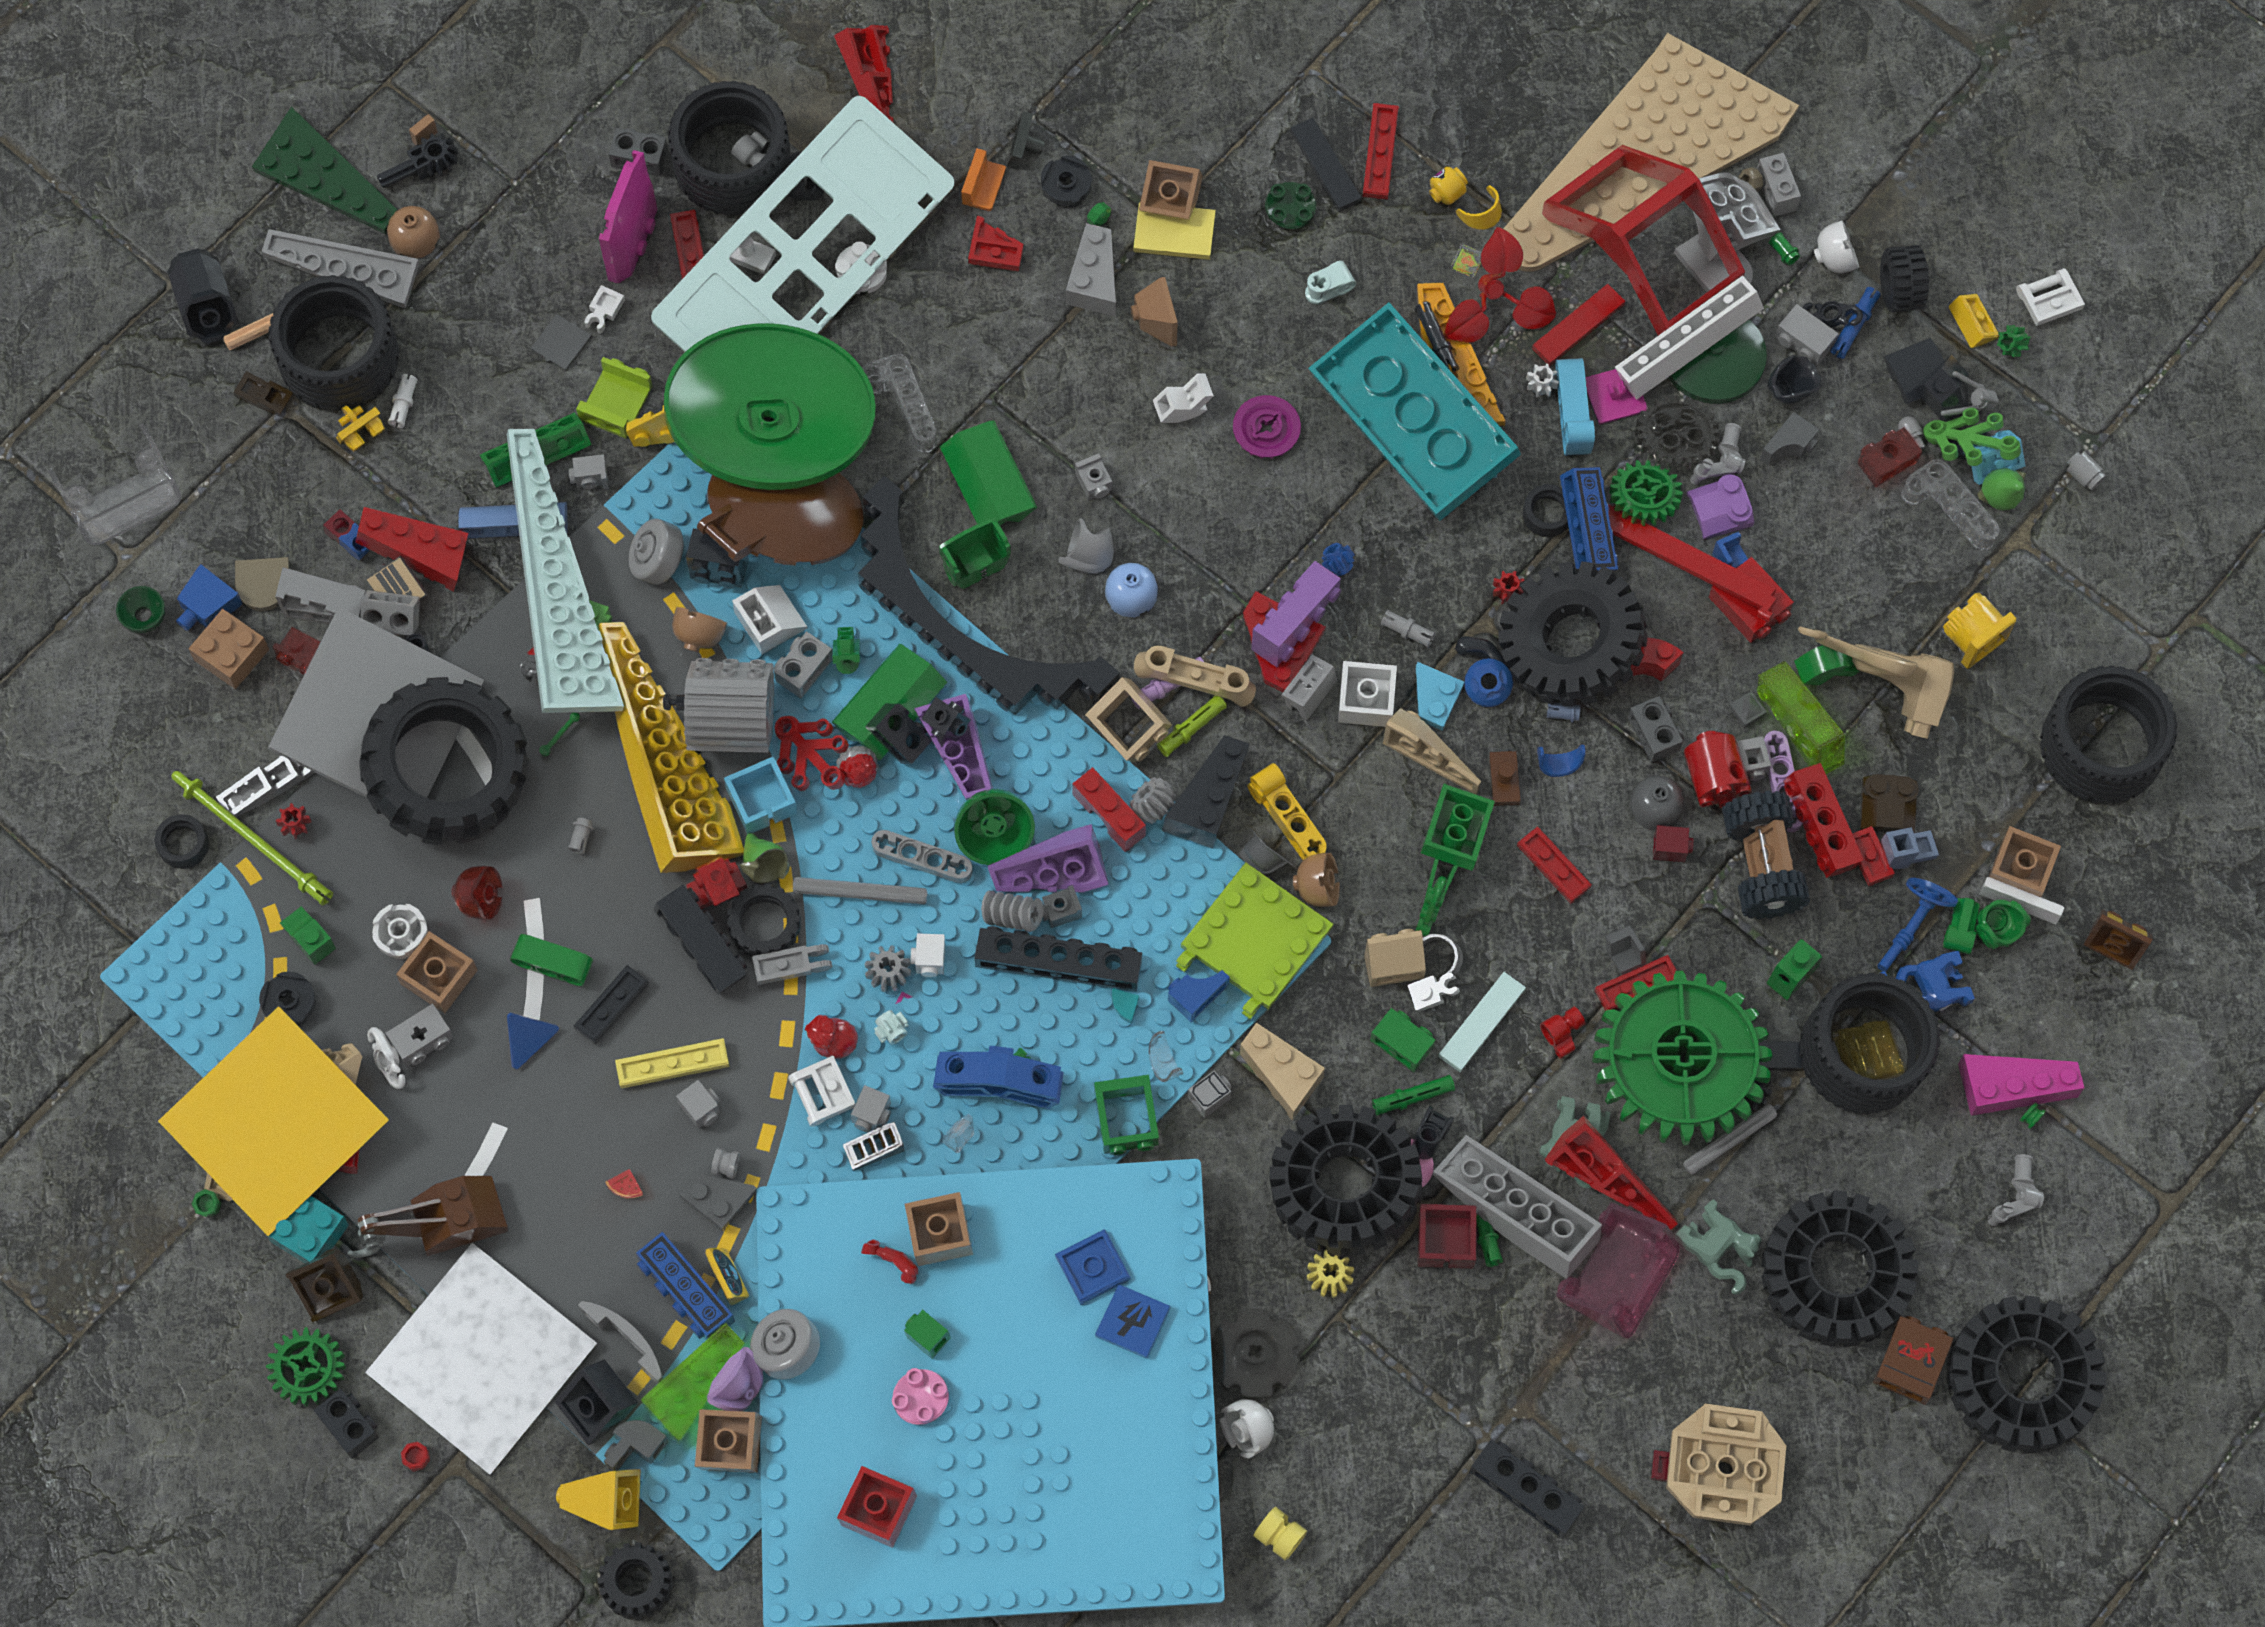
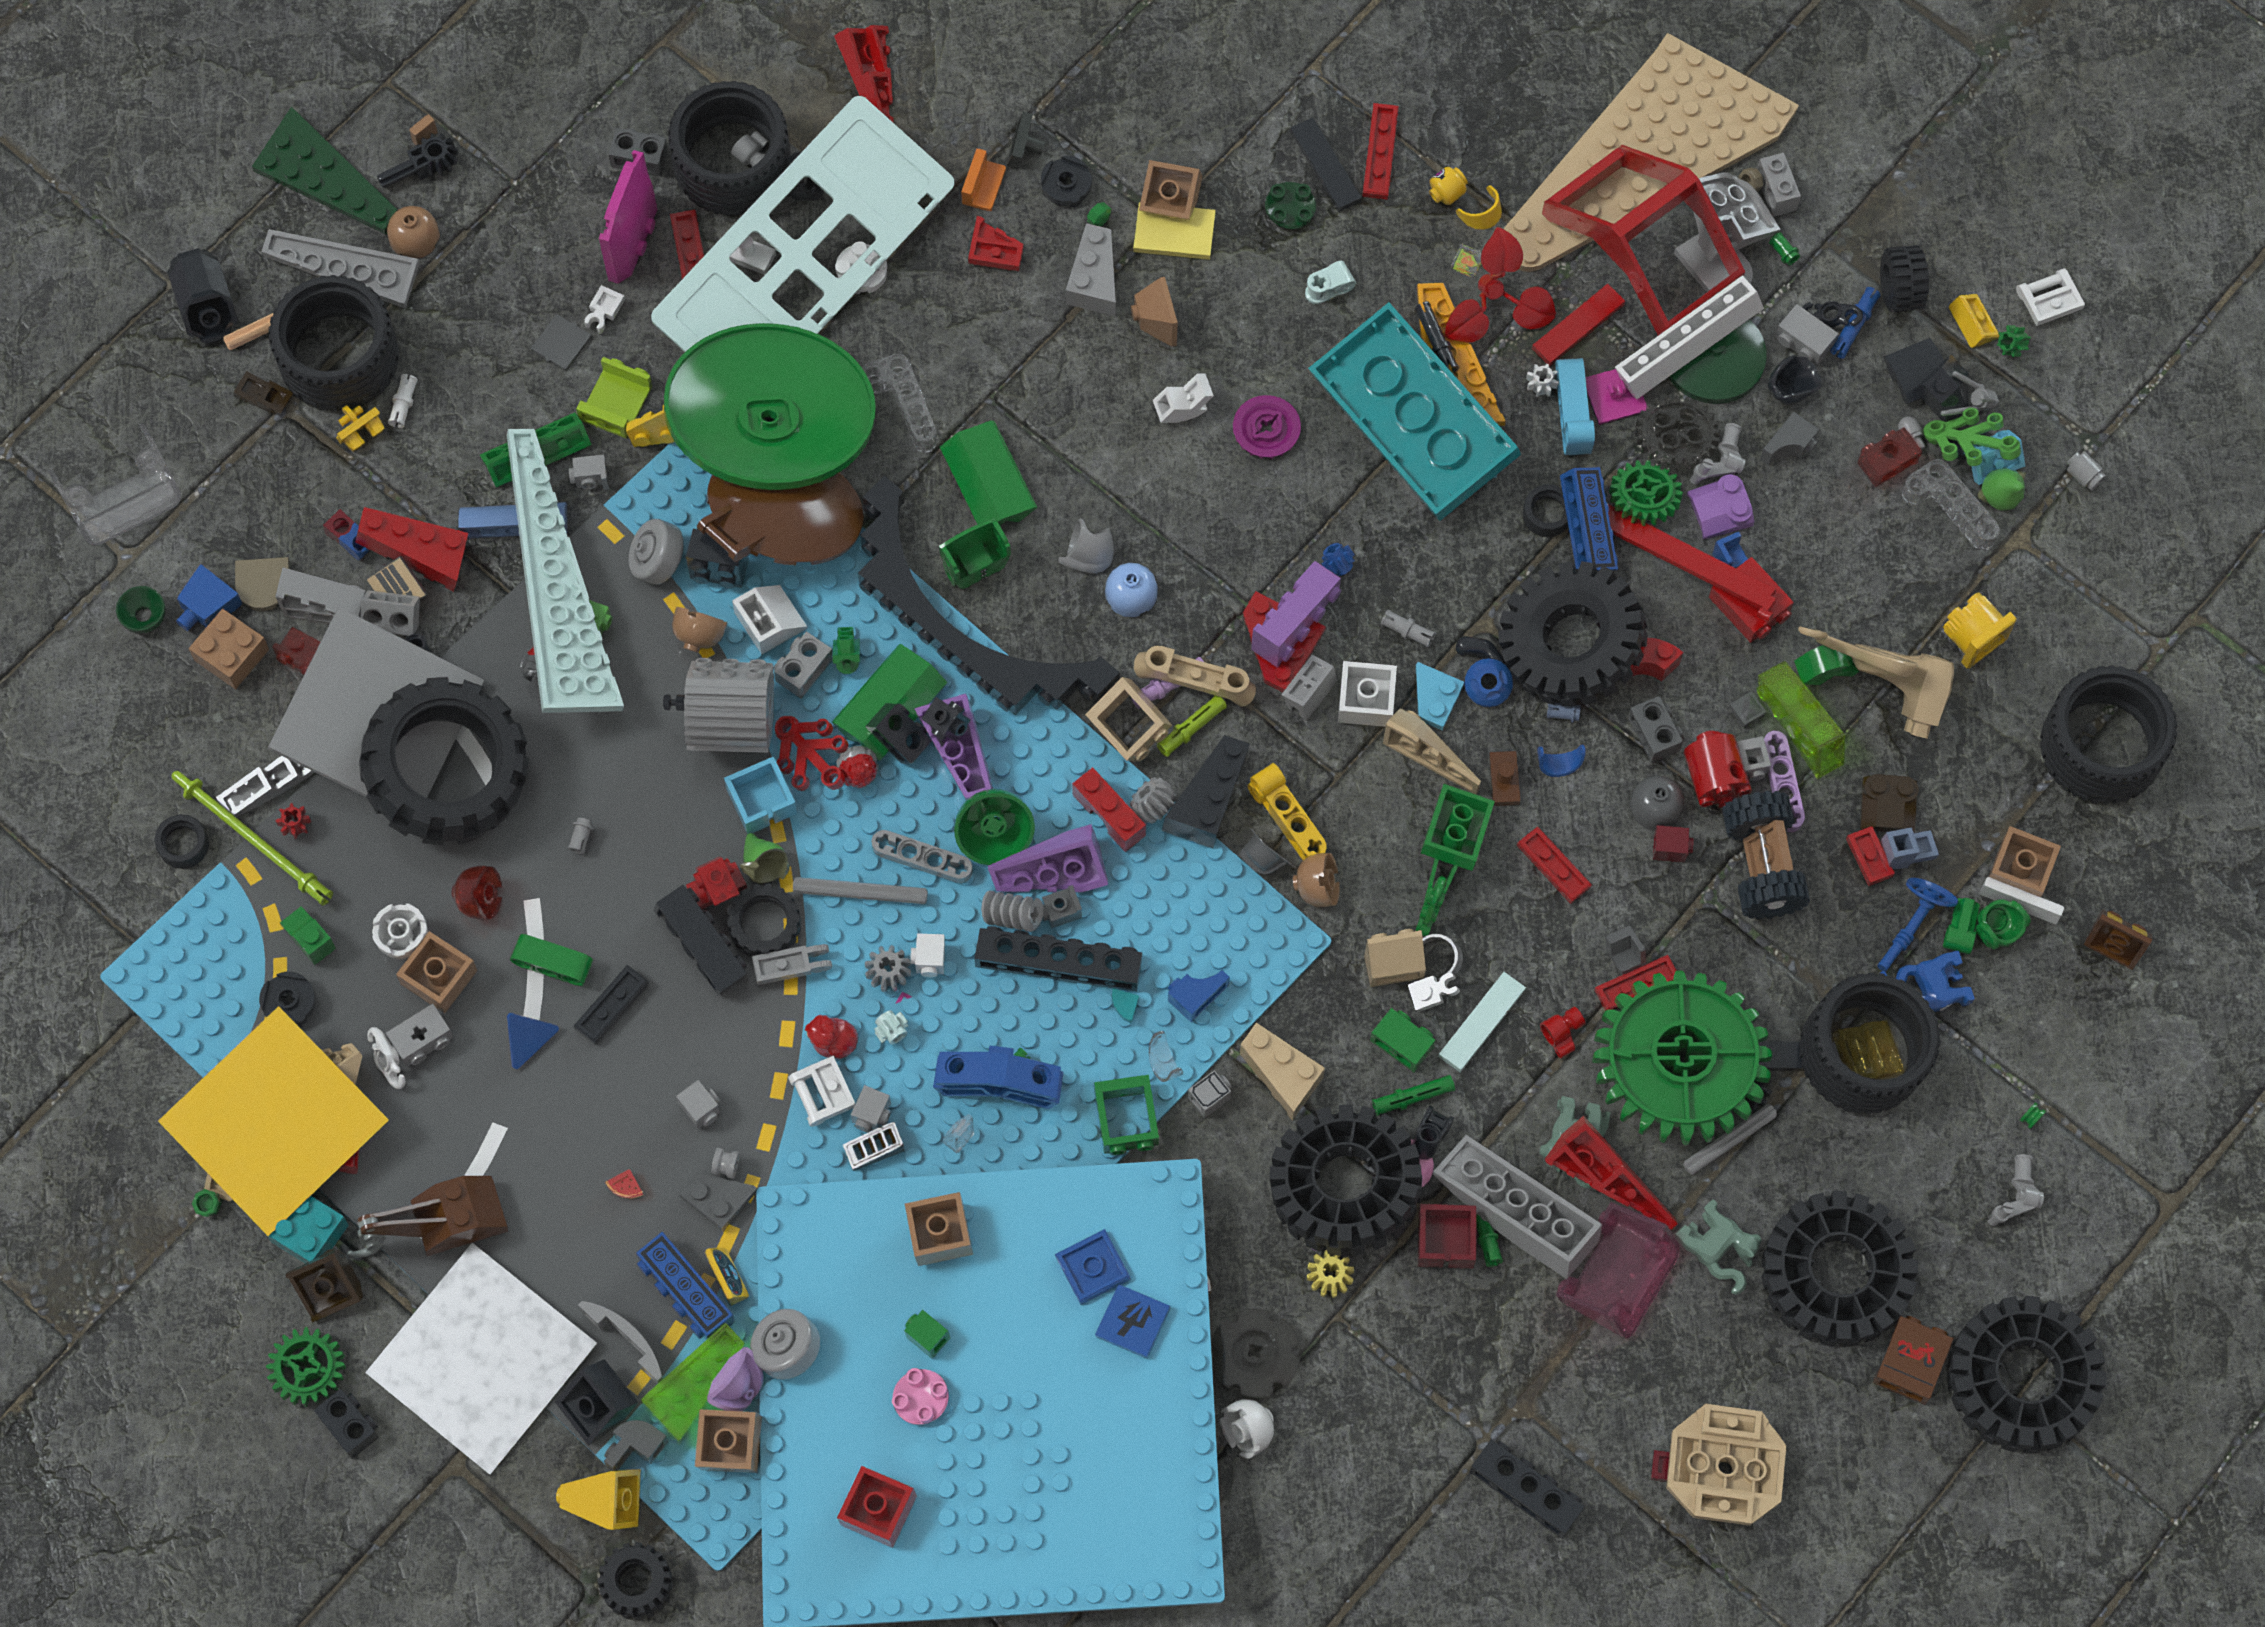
(415, 1456): red tile -> none
(545, 749): green hinge -> none
(672, 1063): light yellow tile -> none
(675, 793): yellow wedge -> none
(898, 1258): red arm -> none
(1090, 468): light grey brick -> none
(1255, 937): lime plate -> none
(1280, 1533): light yellow wheel -> none
(1508, 579): red gear -> none
(1797, 967): green torso -> none
(1825, 806): red brick -> none
(1836, 249): white cylinder -> none
(2012, 1082): dark pink wedge -> none

